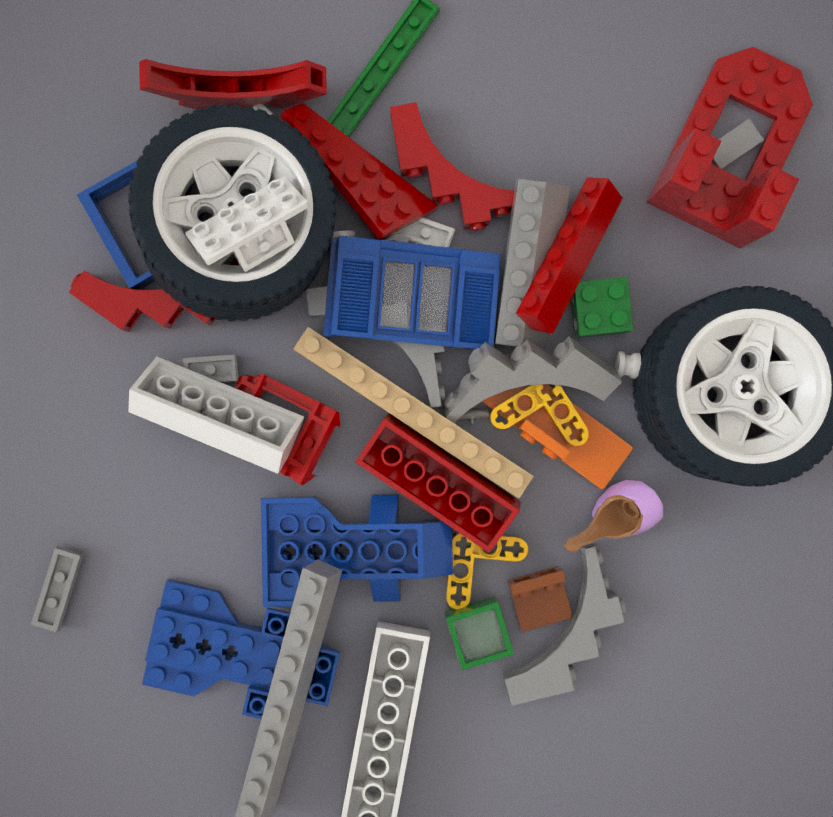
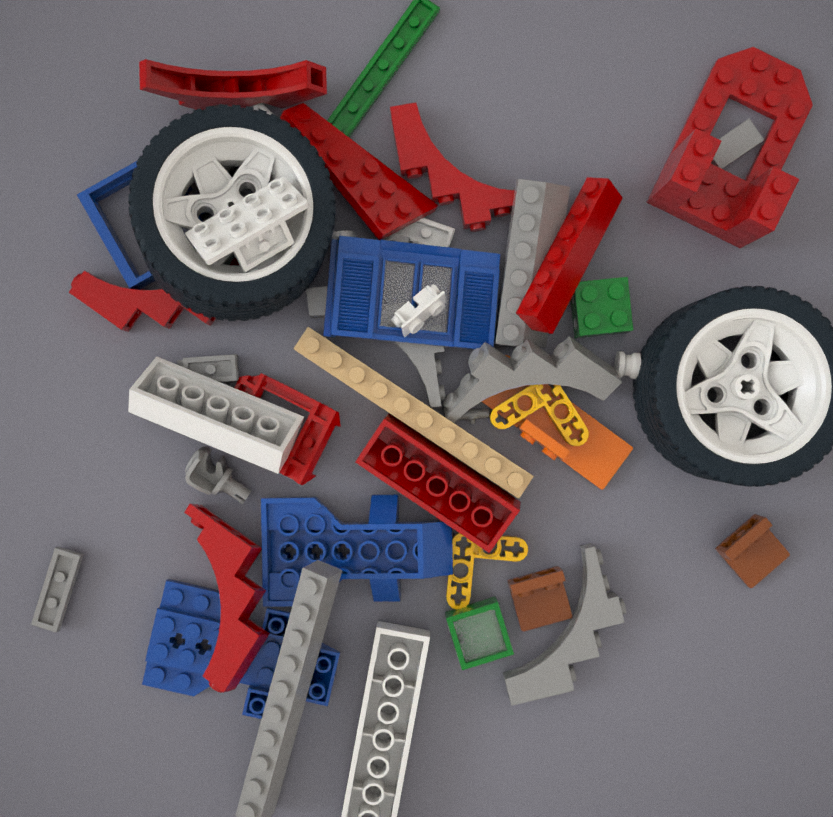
(213, 479): none -> light grey piece
(238, 636): none -> red arch
(413, 318): none -> white hinge
(620, 512): hat -> none
(753, 550): none -> dark orange bracket

